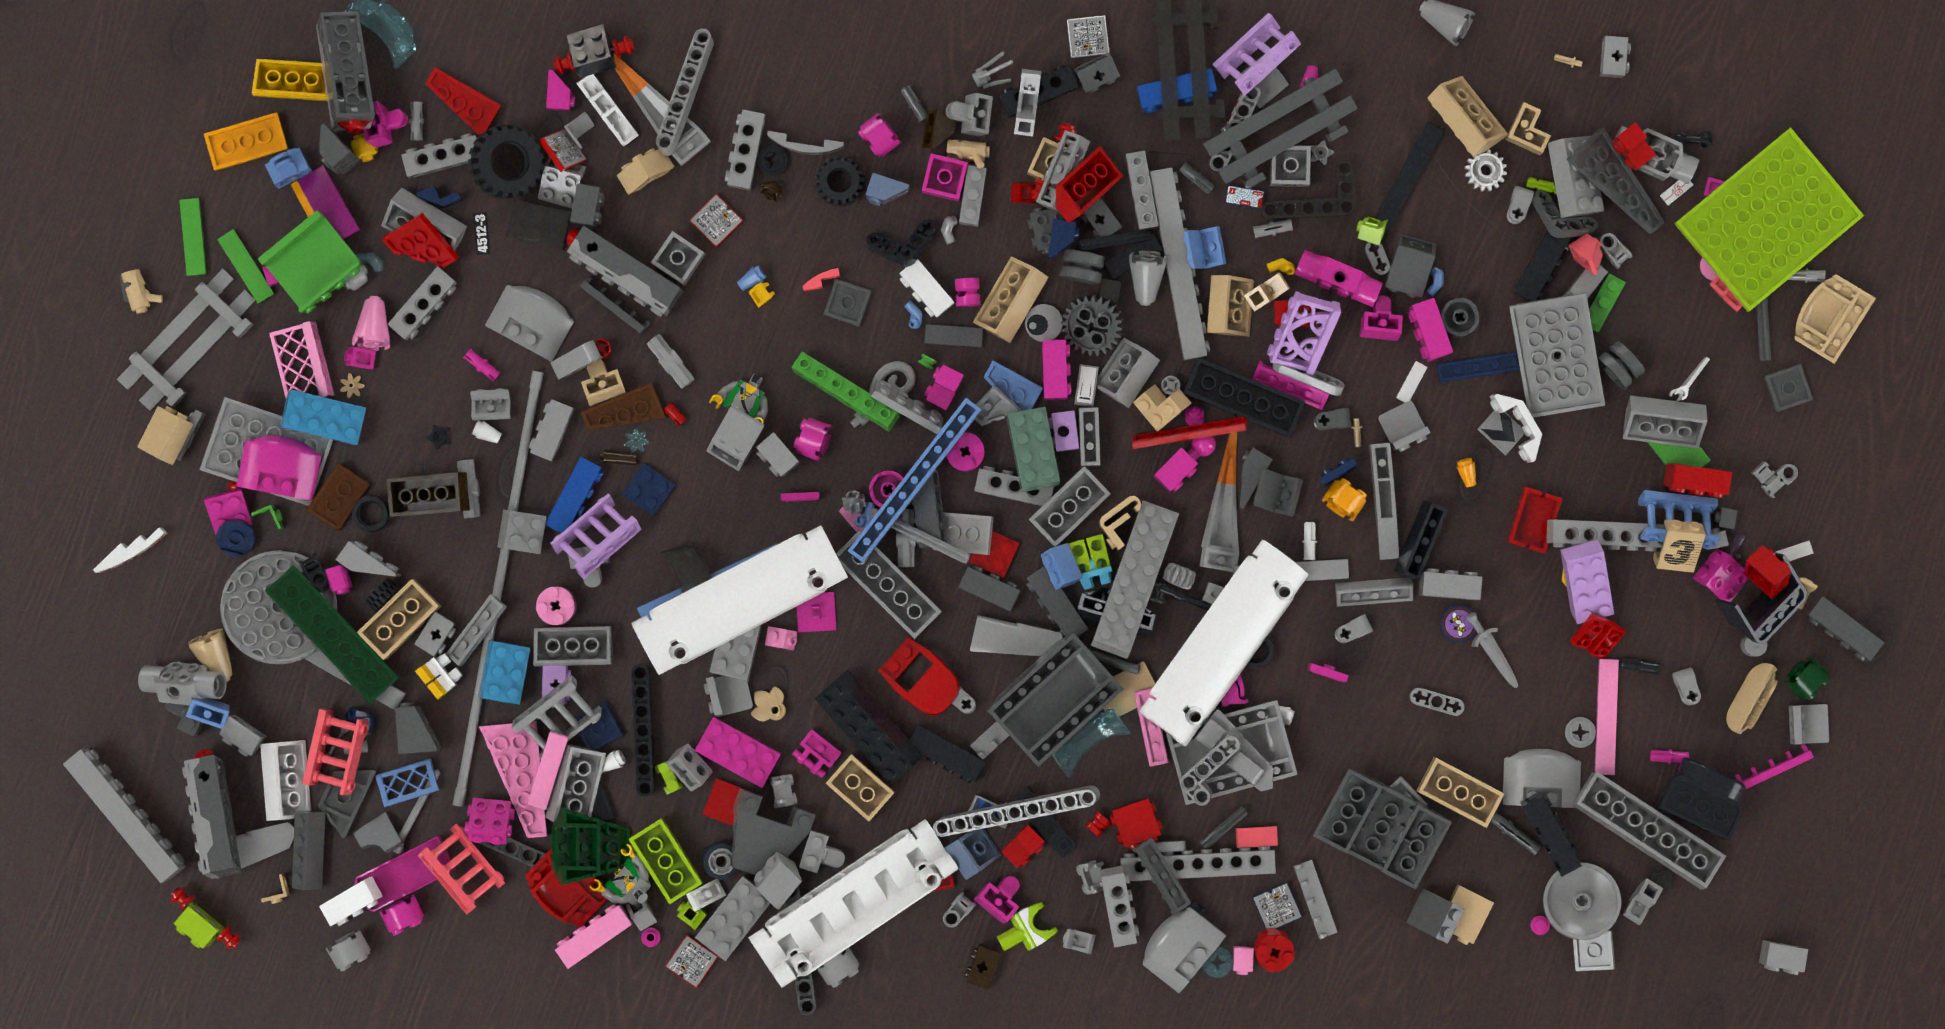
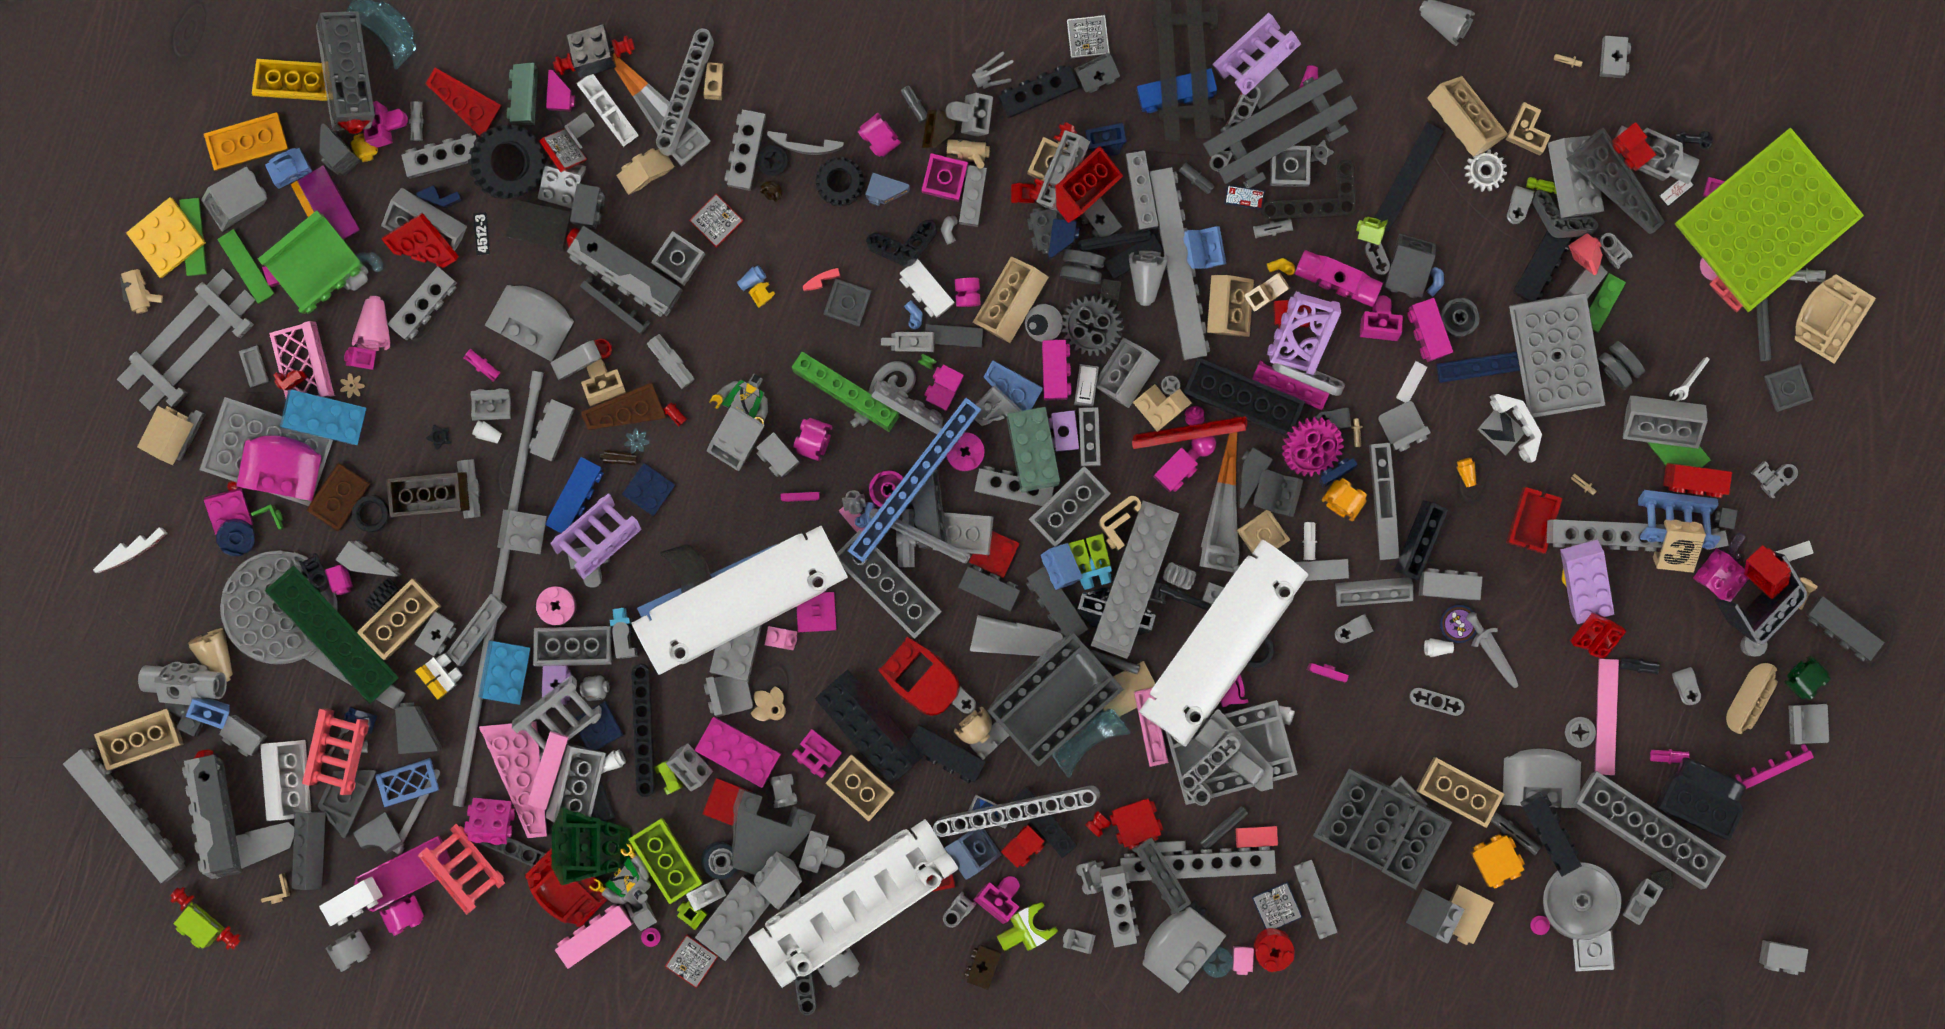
(138, 739): none -> tan slope
(166, 237): none -> yellow plate
(234, 198): none -> light grey slope
(254, 366): none -> light grey tile
(292, 380): none -> red bracket
(523, 94): none -> sand green slope
(594, 688): none -> light grey head
(621, 634): none -> light grey hips
(713, 81): none -> tan leg
(910, 342): none -> light grey hinge
(975, 727): none -> tan cylinder
(1027, 102): light grey arch -> none
(1109, 138): none -> dark blue slope
(1263, 528): none -> tan tile
(1312, 446): none -> dark pink gear
(1437, 647): none -> white cone
(1498, 860): none -> light orange brick
(1587, 487): none -> tan piece

